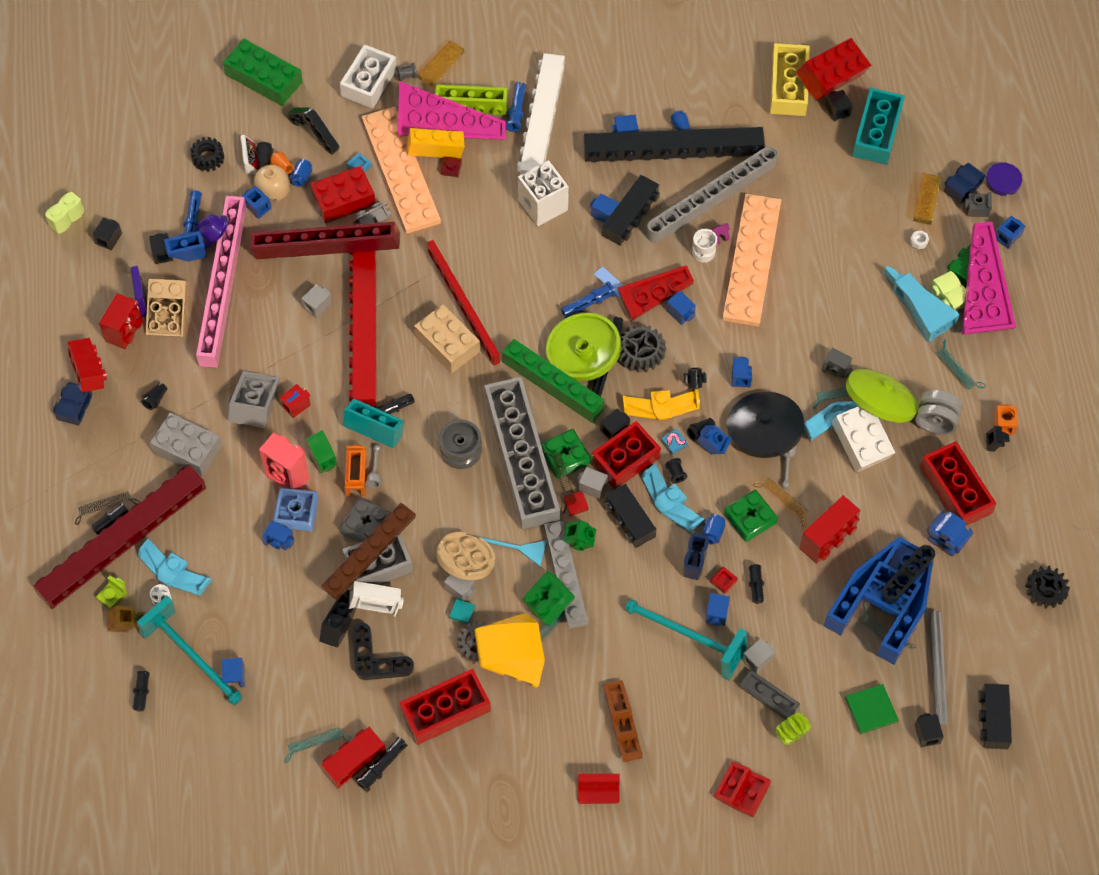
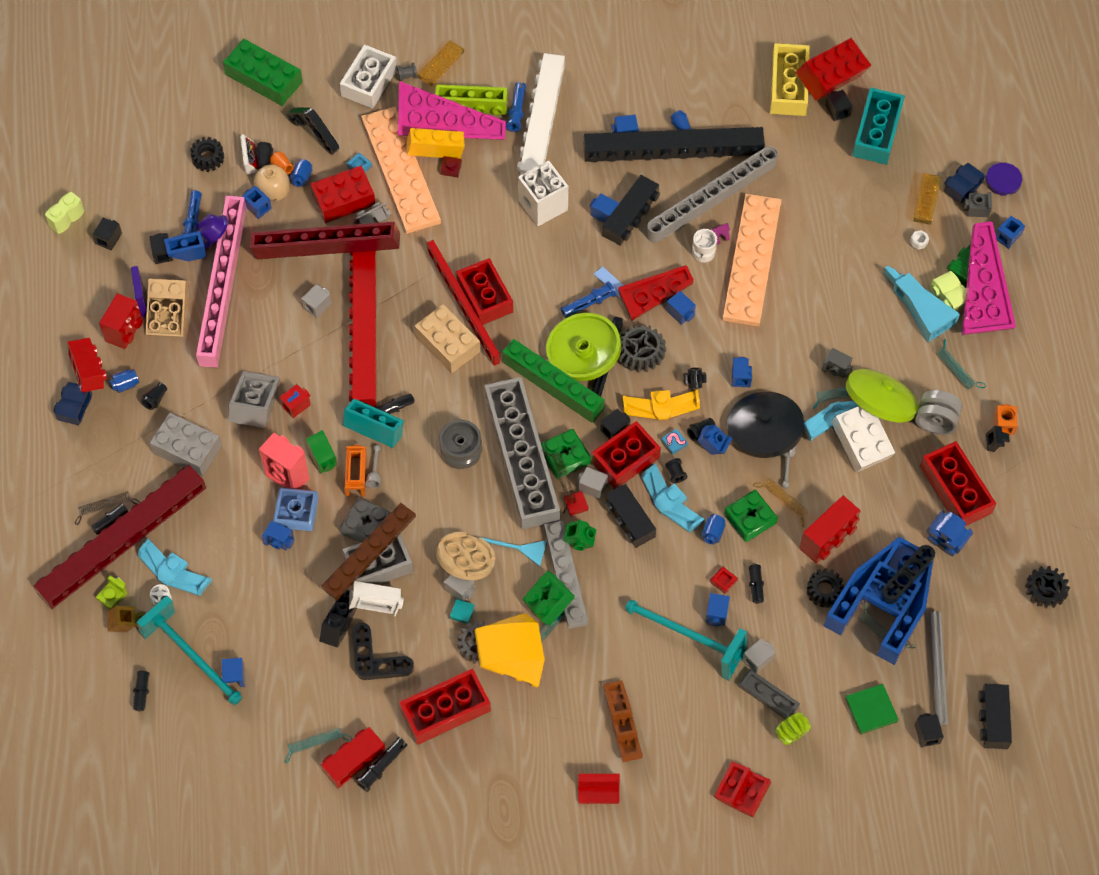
(124, 380): none -> blue brick
(485, 291): none -> red brick
(695, 556): dark blue brick -> none
(829, 577): none -> black tyre

